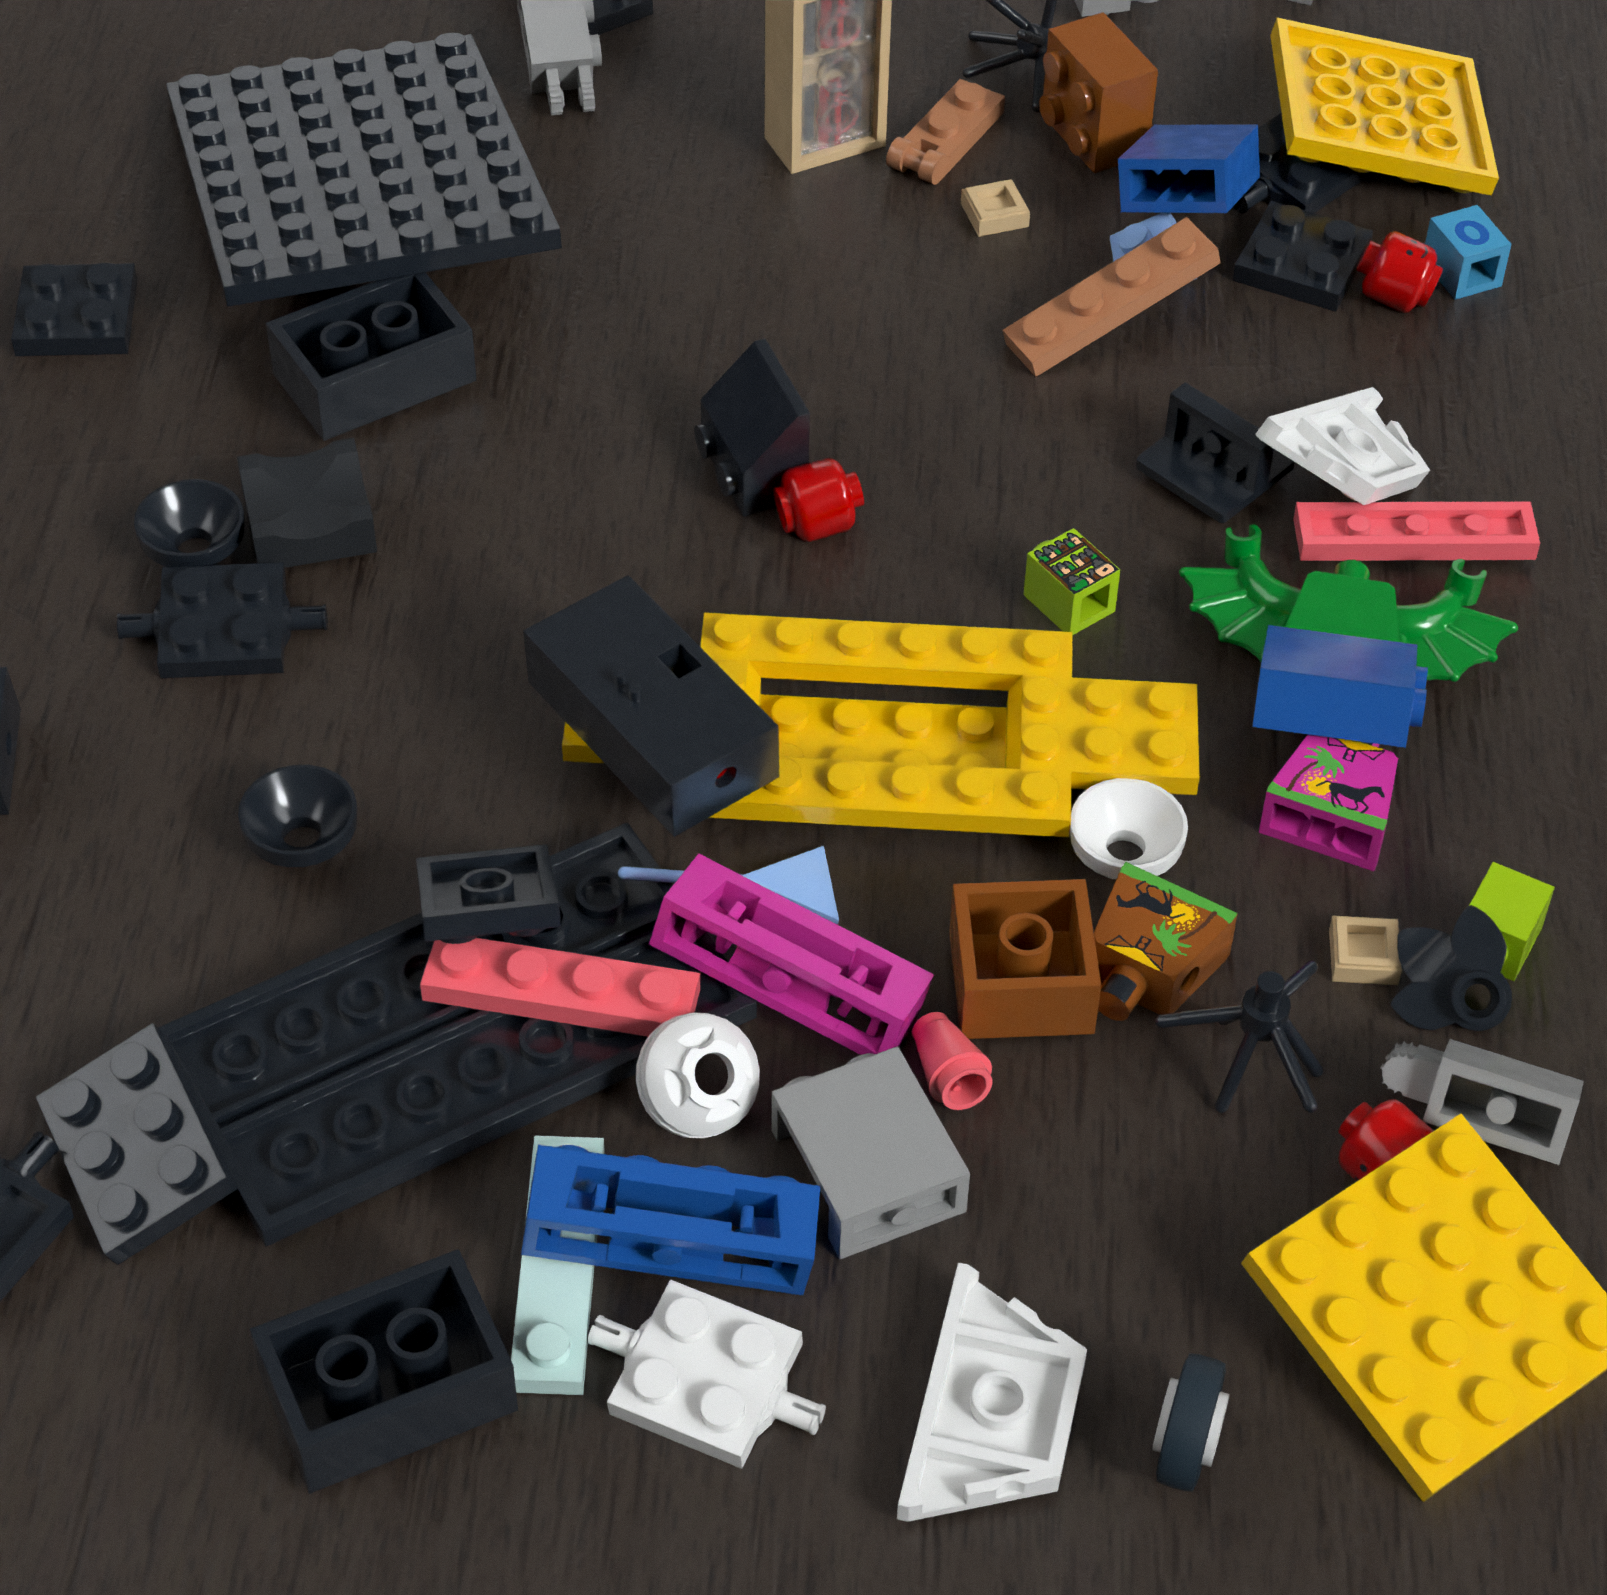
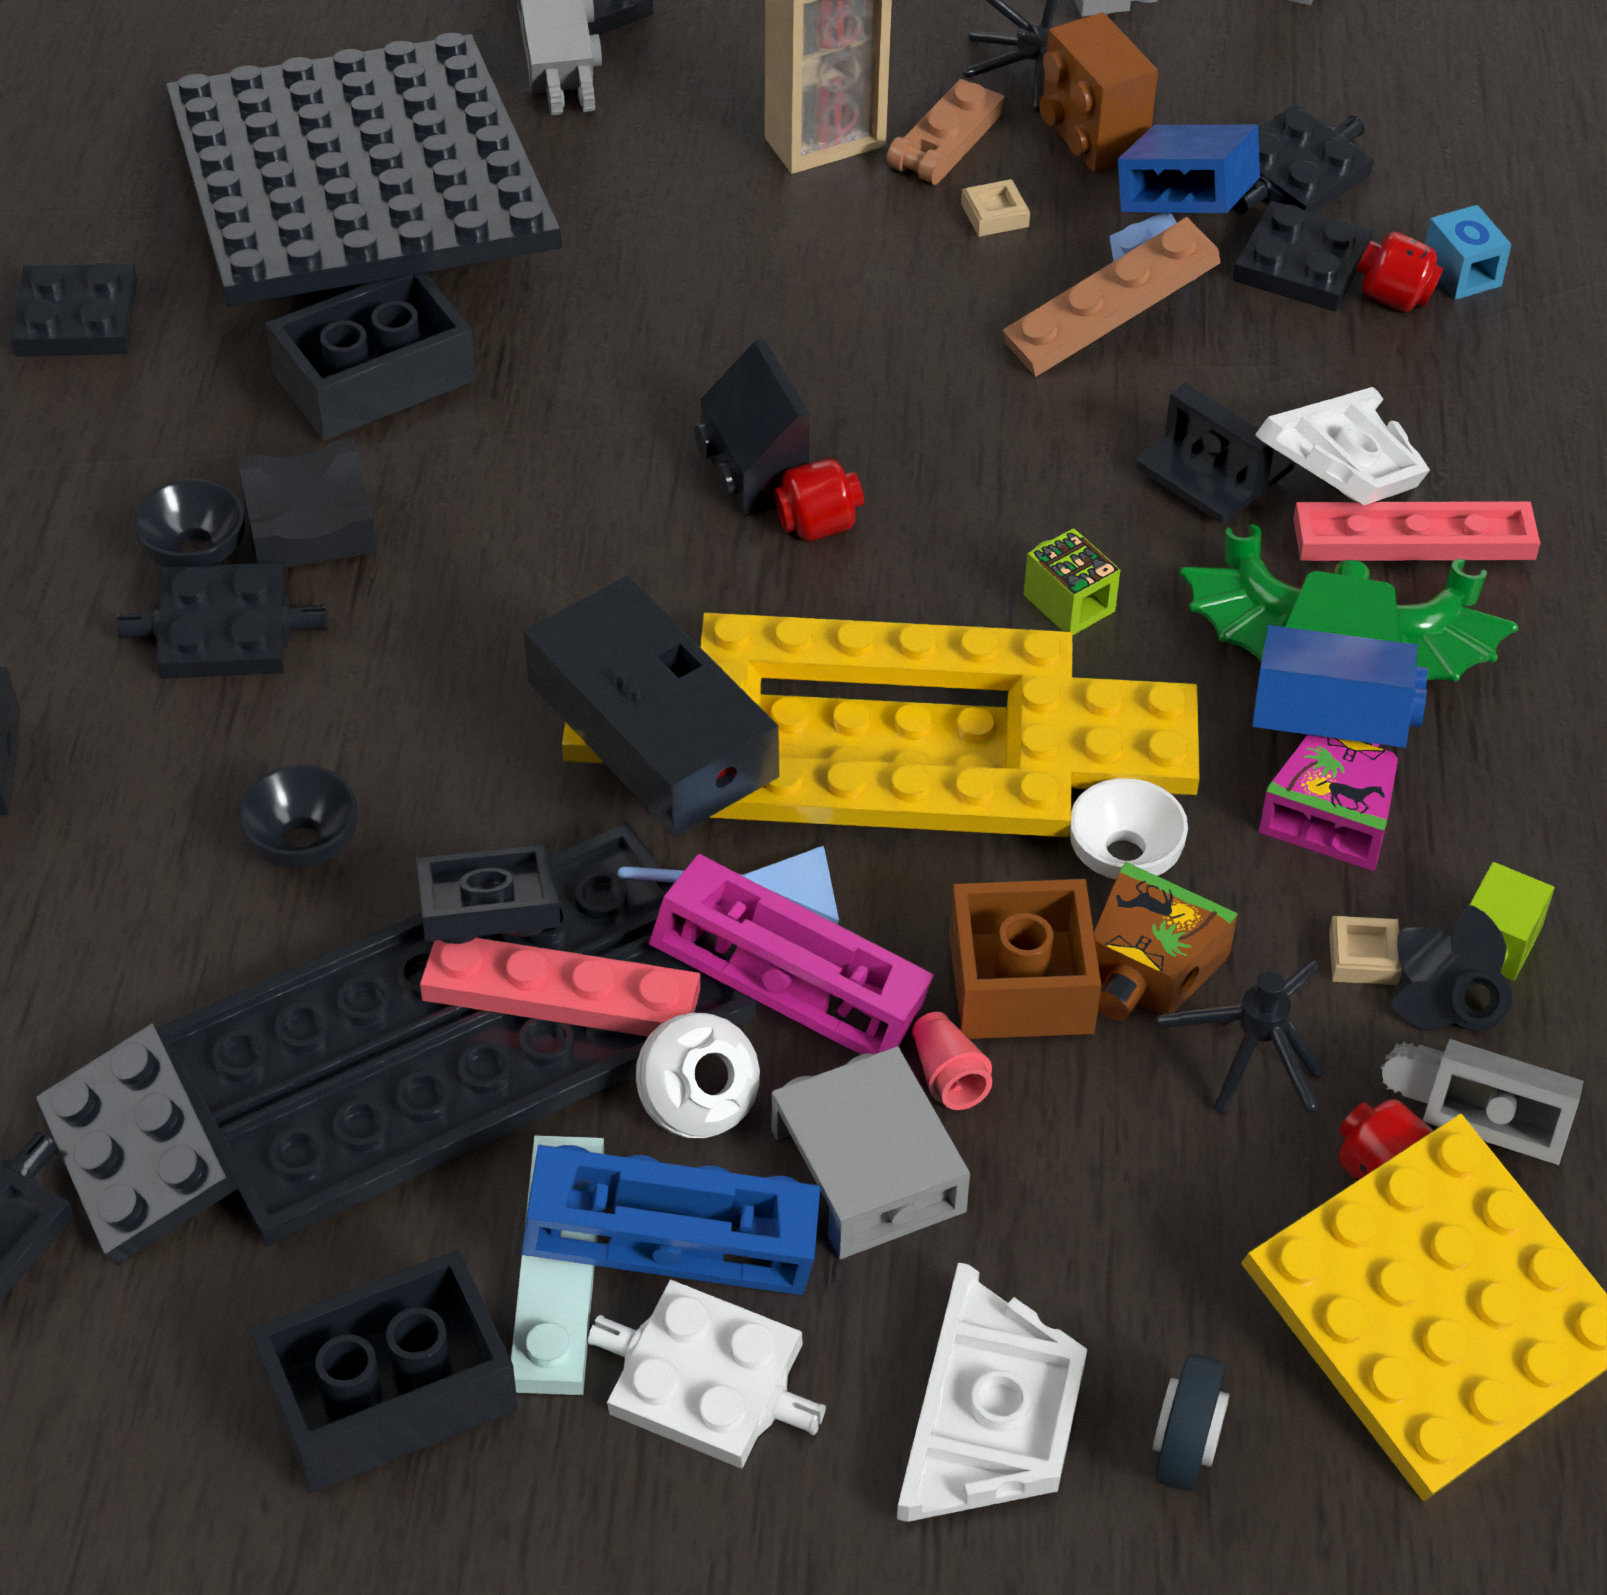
(1382, 107): yellow plate -> none

